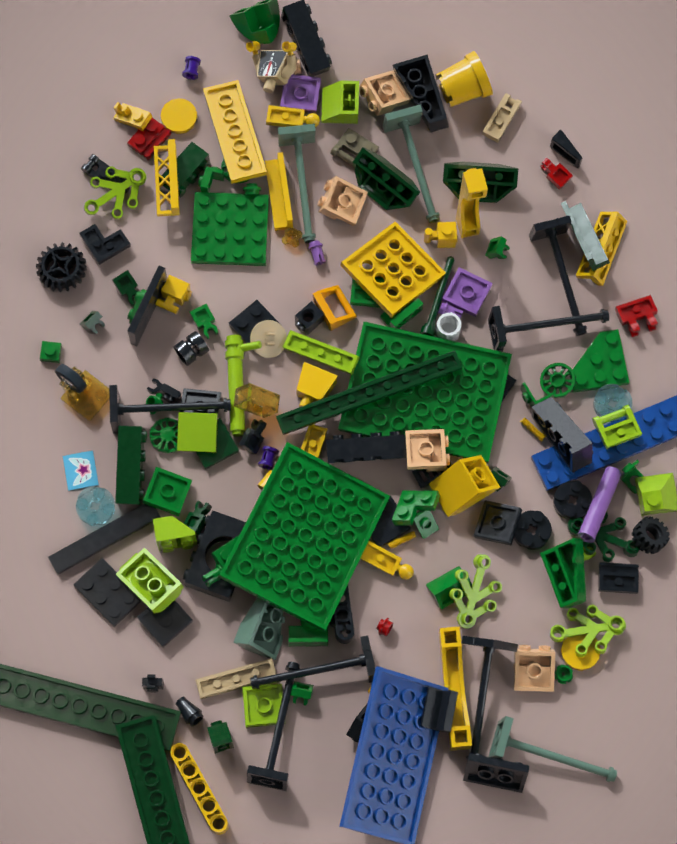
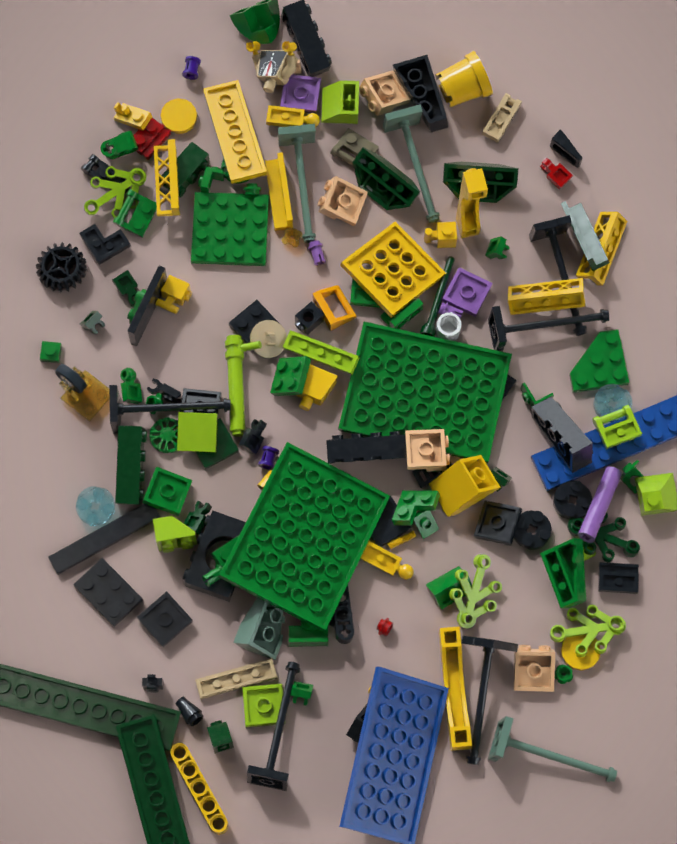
(80, 470): medium azure sticker -> none
(121, 144): none -> green piece
(130, 390): none -> green plate
(141, 217): none -> green plate
(150, 581): lime slope -> none
(185, 351): black wheel -> none
(203, 318): green plate -> none
(256, 400): clear yellow piece -> none
(290, 376): none -> green plate
(314, 440): yellow plate -> none
(364, 659): black tile -> none
(369, 392): dark green plate -> none
(439, 709): black panel -> none
(496, 772): black plate -> none
(534, 430): yellow piece -> none
(546, 298): none -> yellow fence
(557, 380): green wheel -> none
(636, 310): red plate -> none
(644, 541): black tyre -> none

